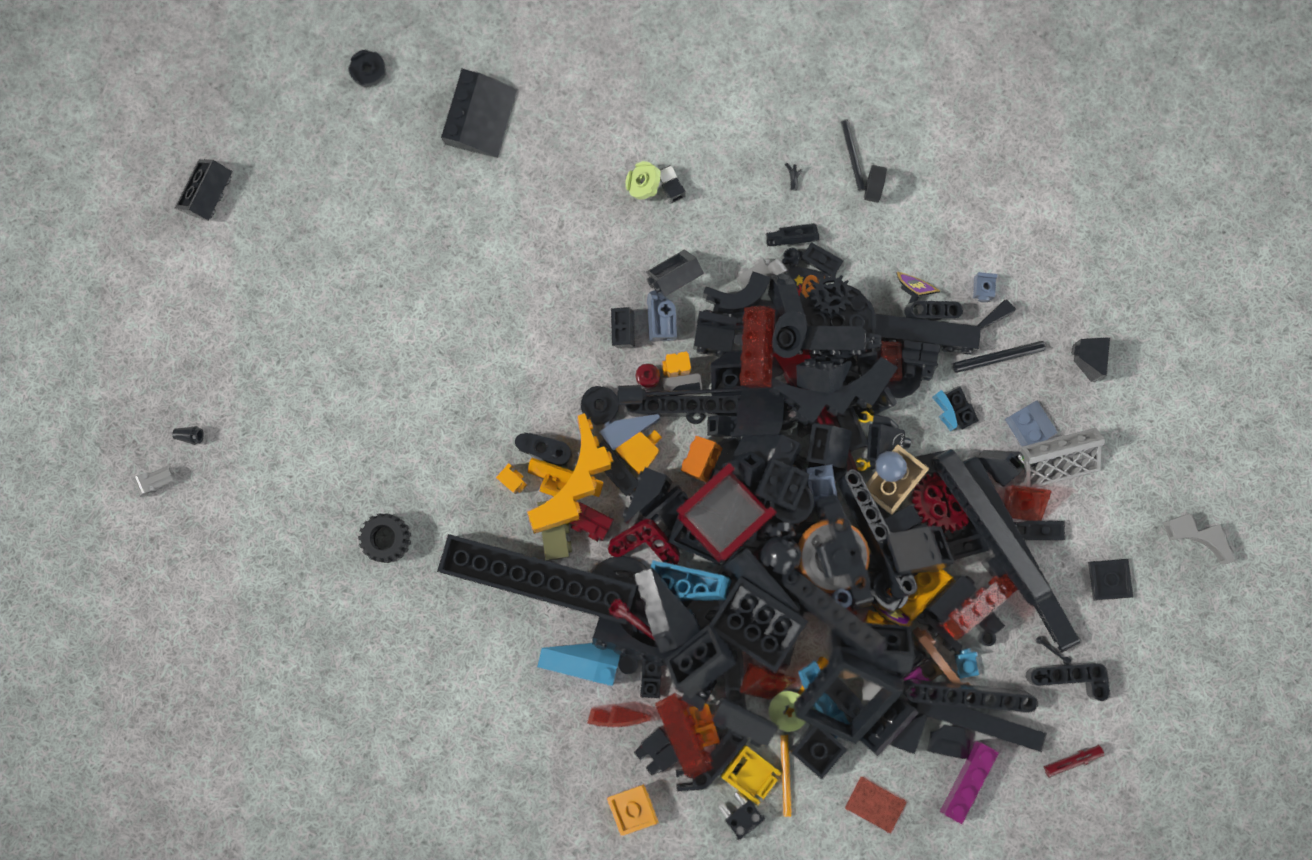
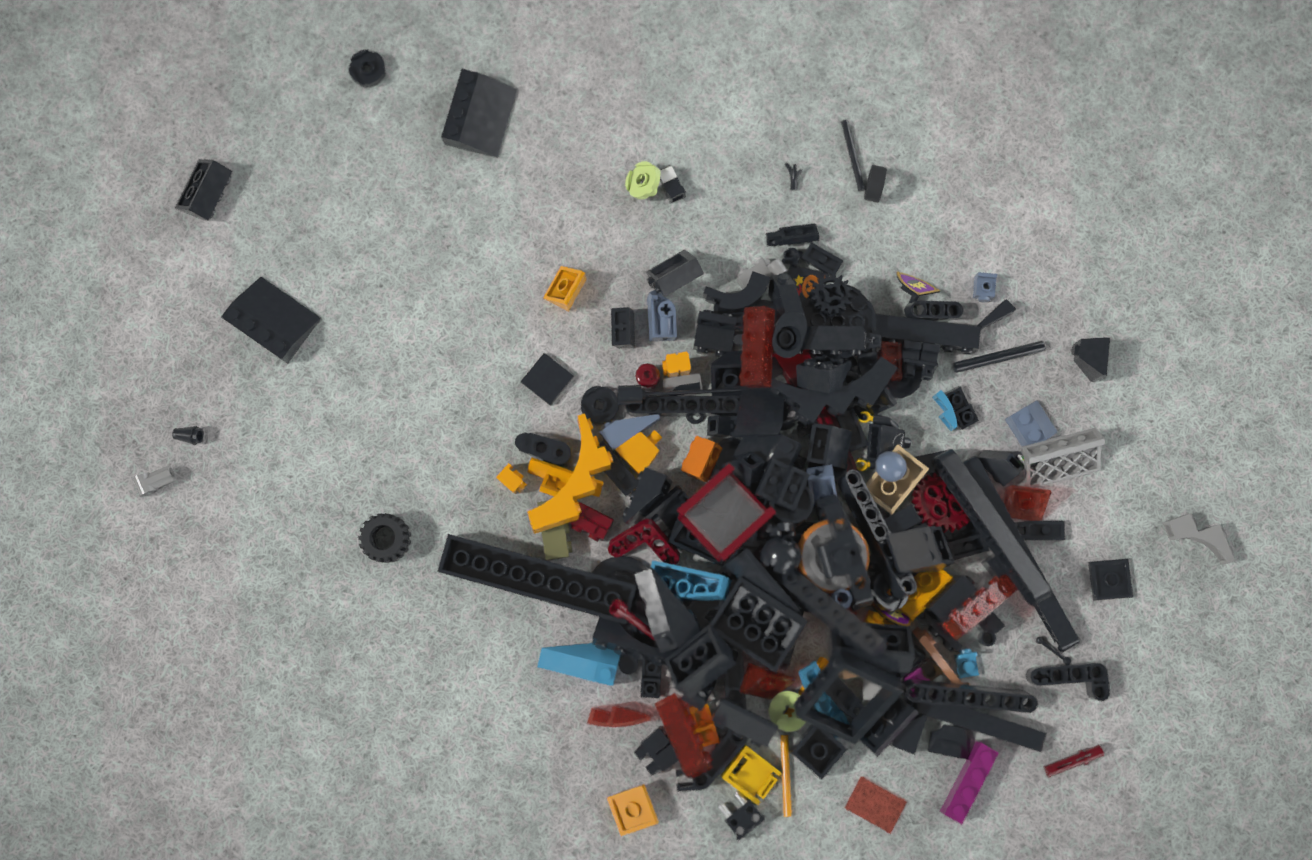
(271, 318): none -> black slope
(547, 379): none -> black tile
(565, 287): none -> light orange slope

